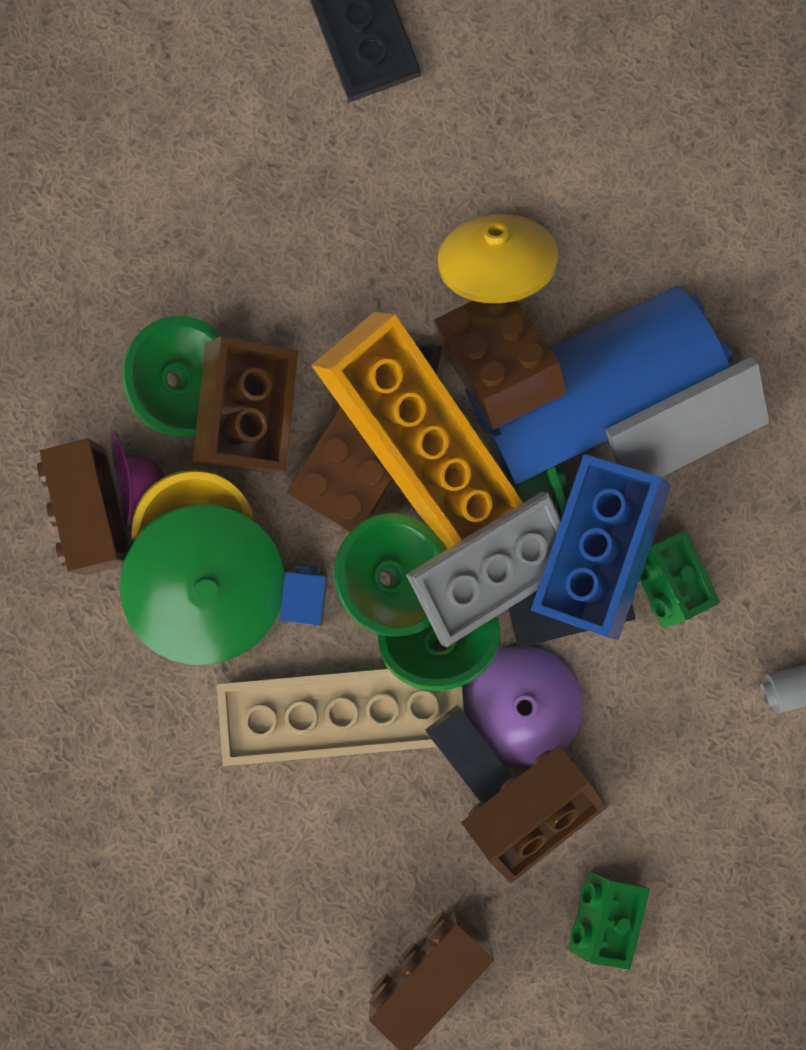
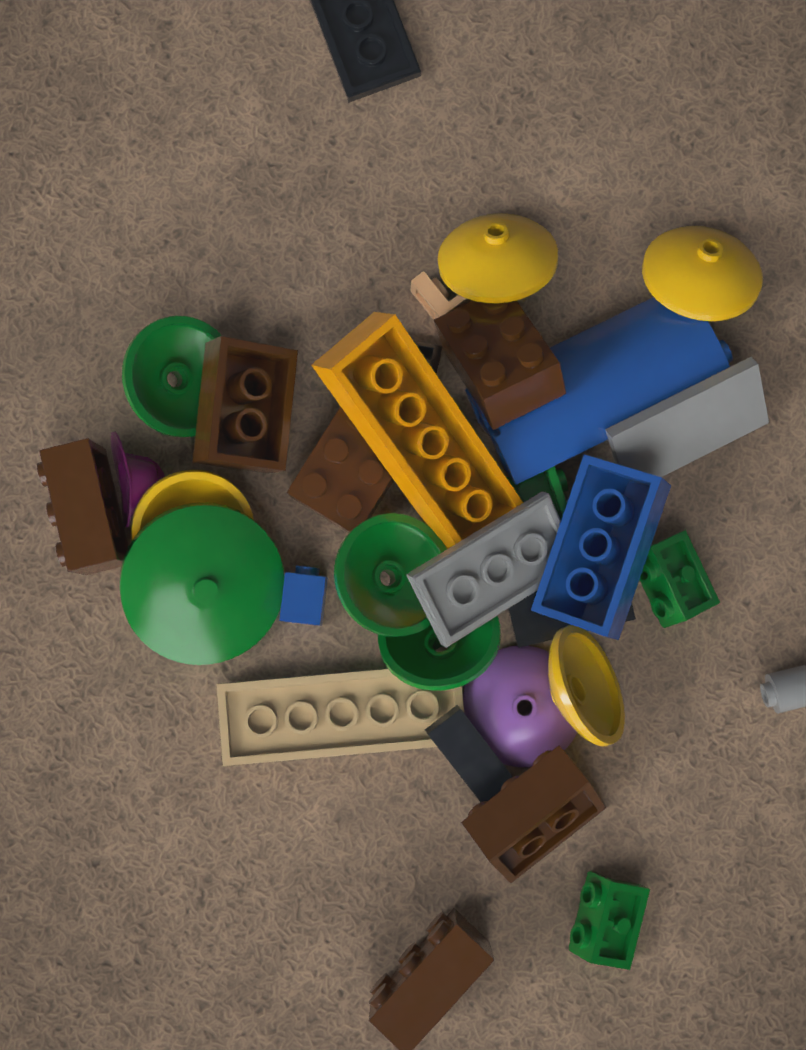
(433, 296): none -> light nougat bracket
(585, 686): none -> yellow dish
(702, 273): none -> yellow dish

